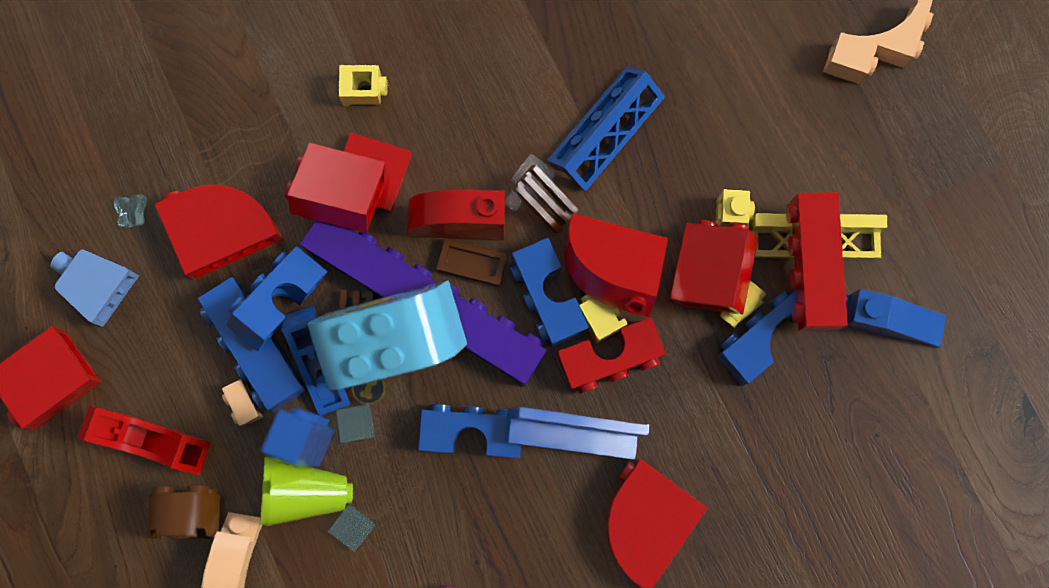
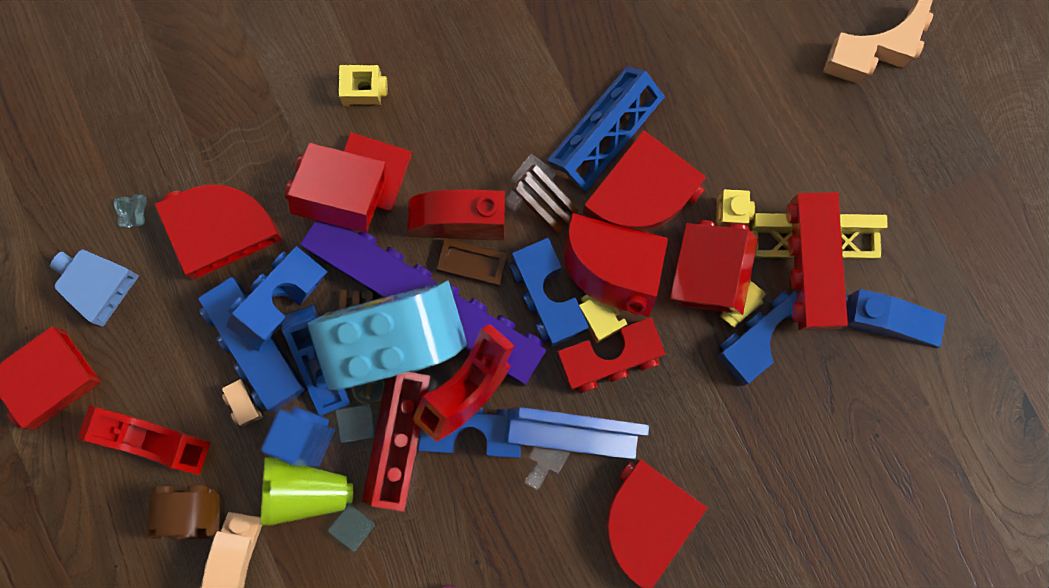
(395, 442): none -> red brick
(469, 389): none -> red arch
(546, 460): none -> clear plate
(645, 187): none -> red brick

